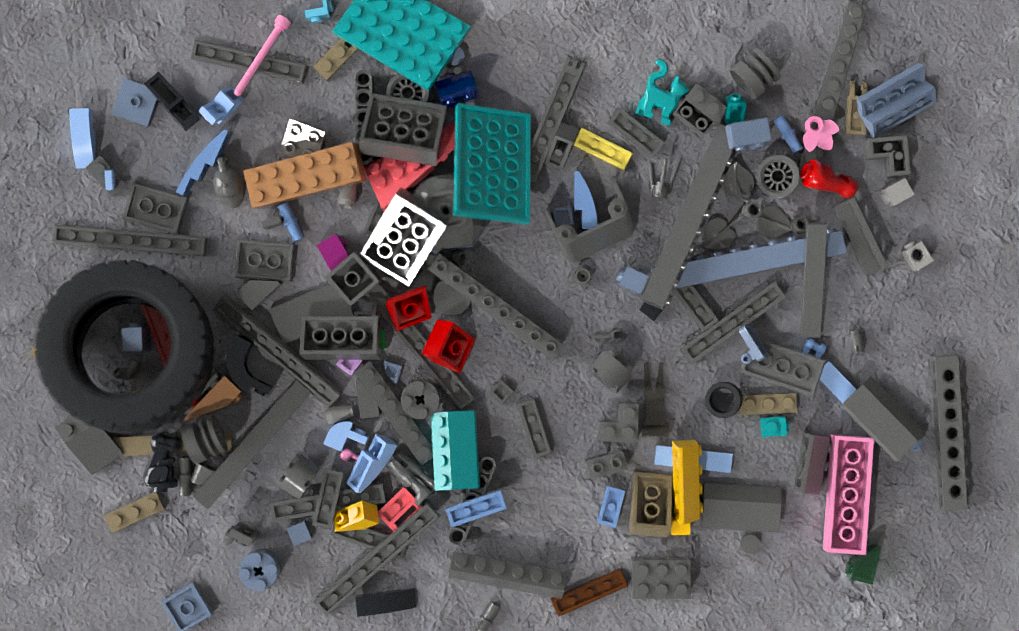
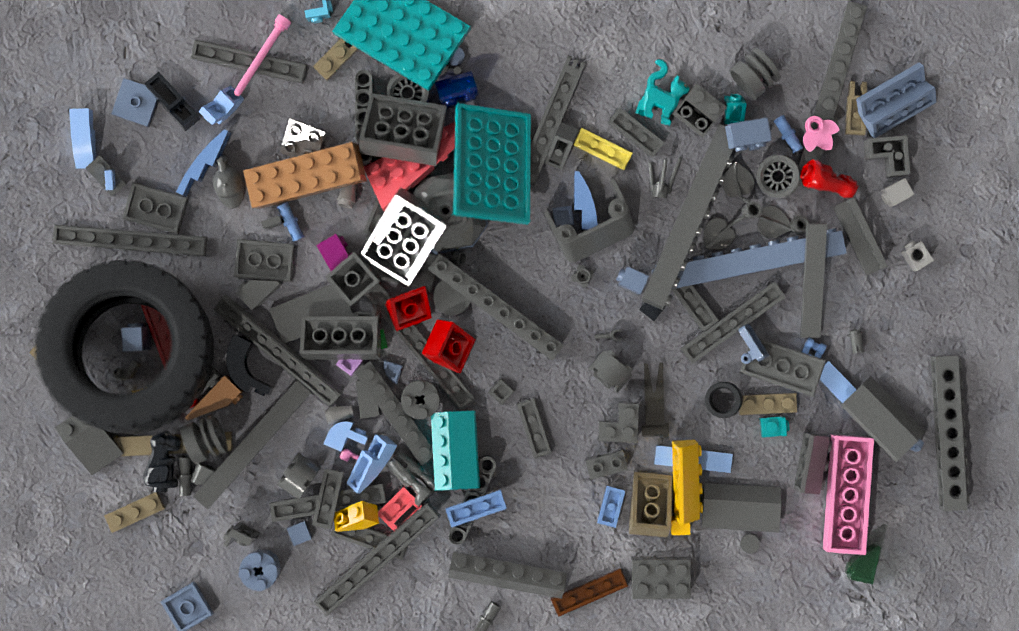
(385, 602): black slope -> none

